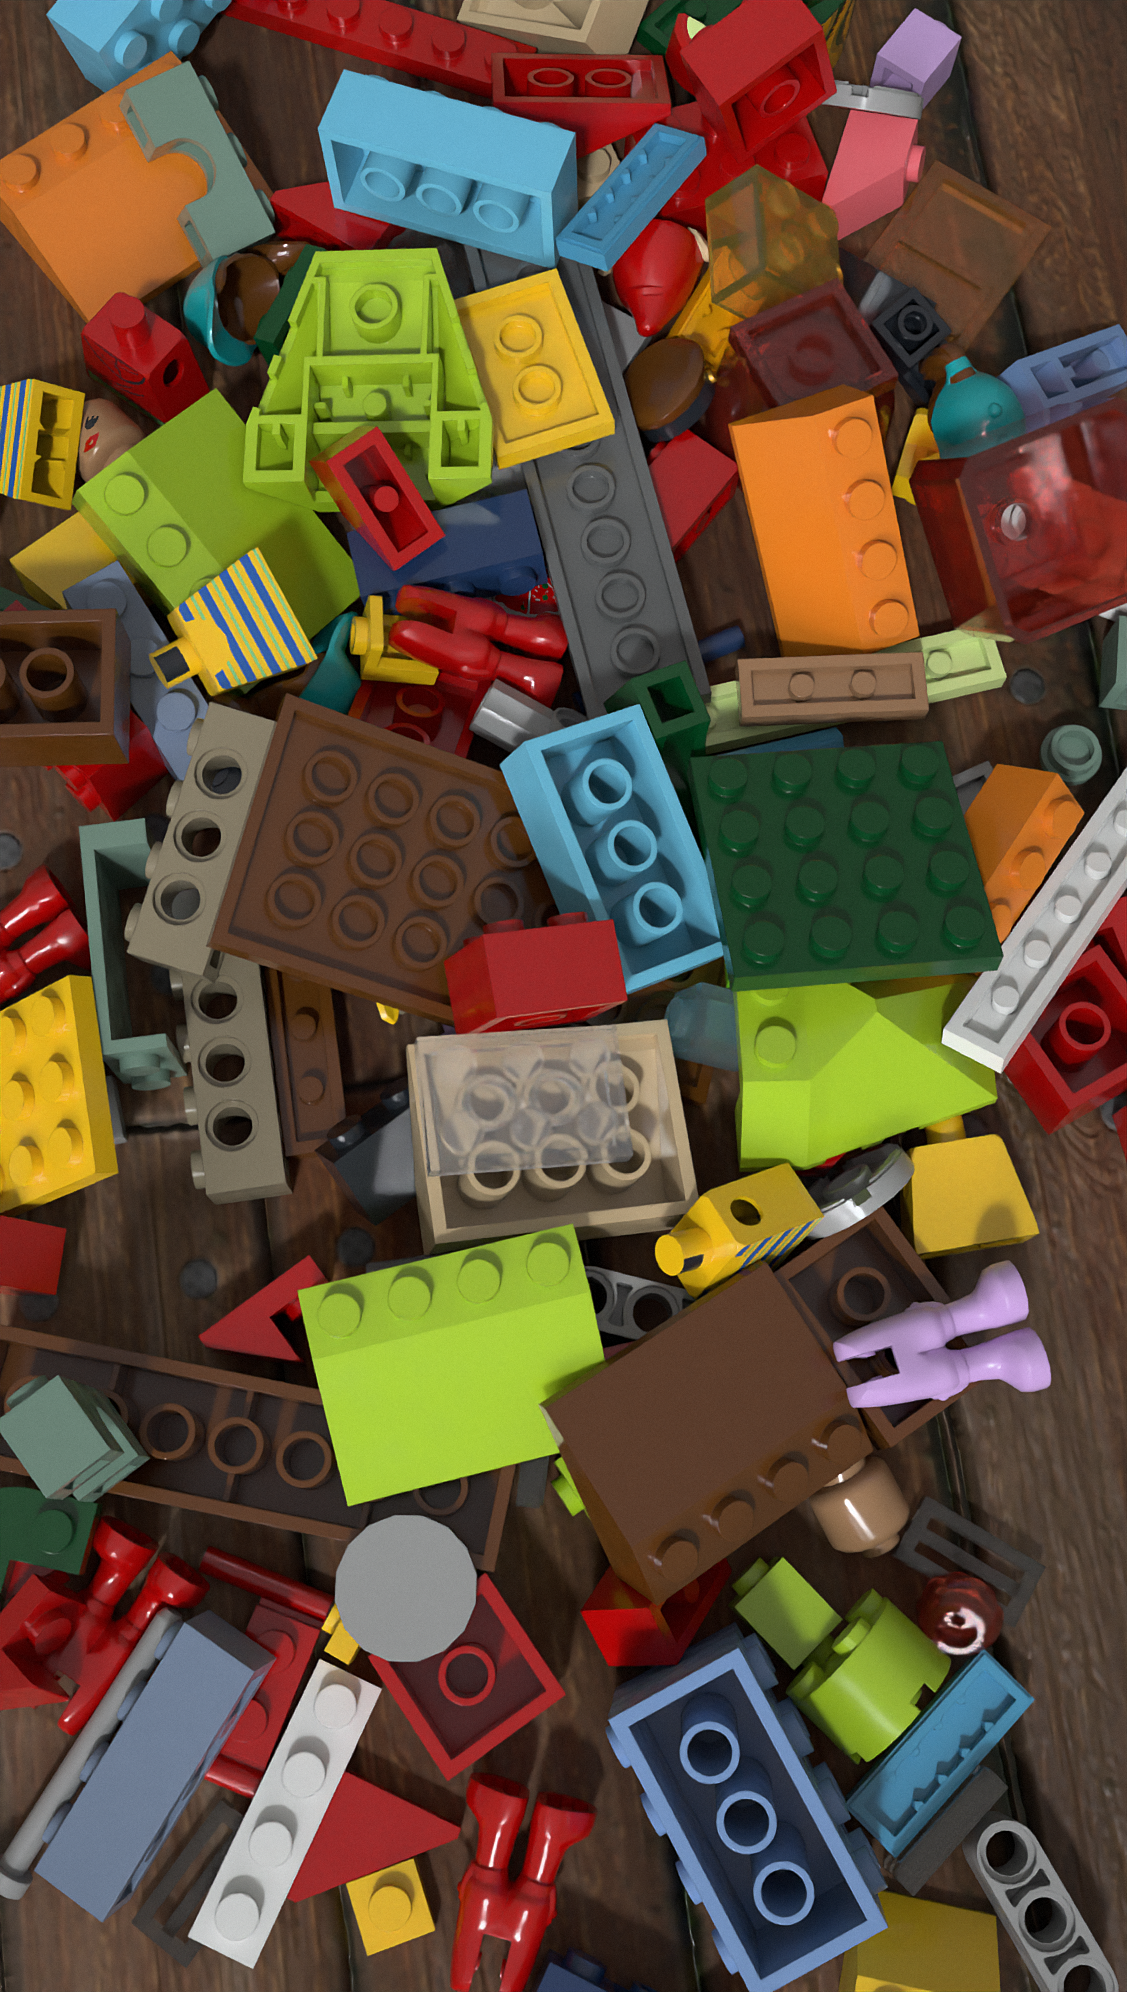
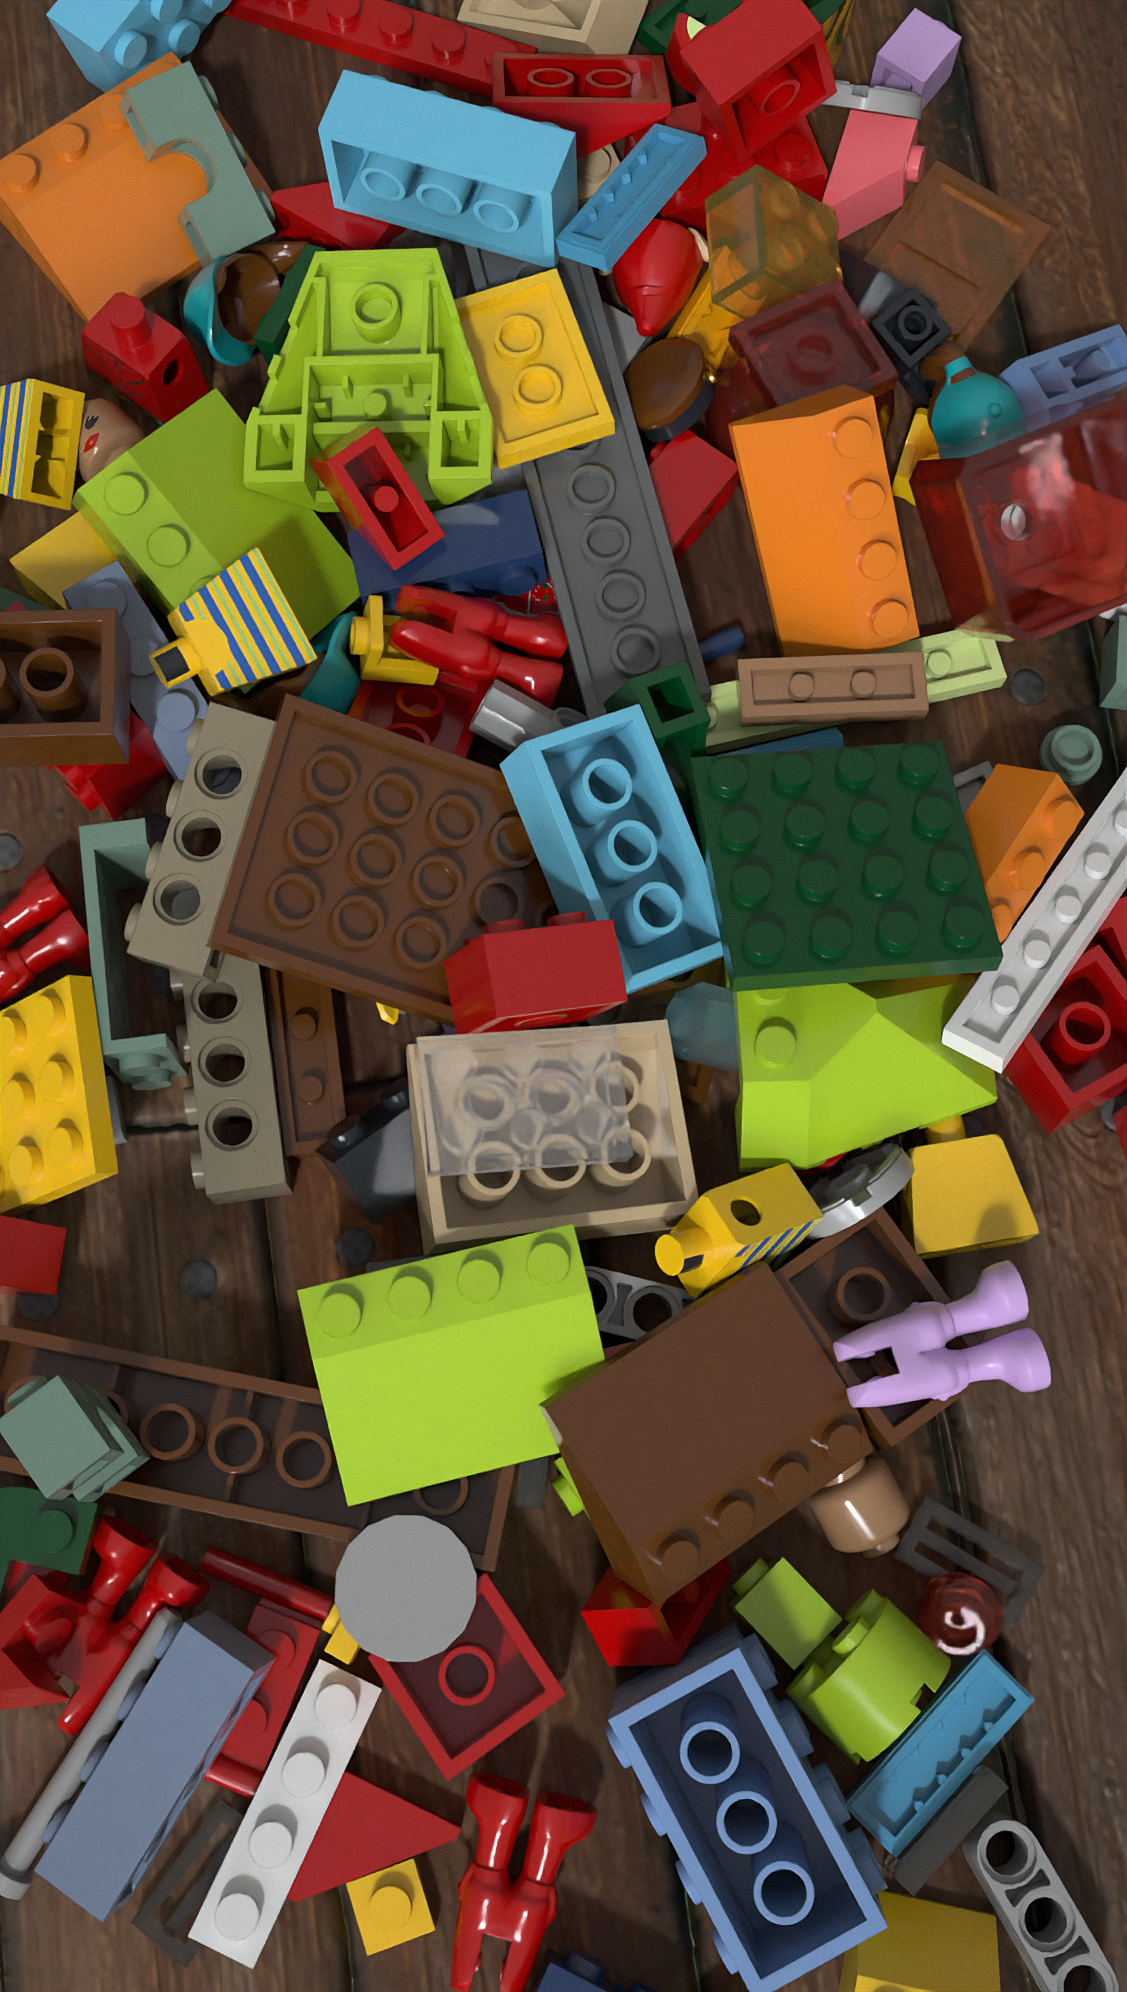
(253, 1328): red slope -> none

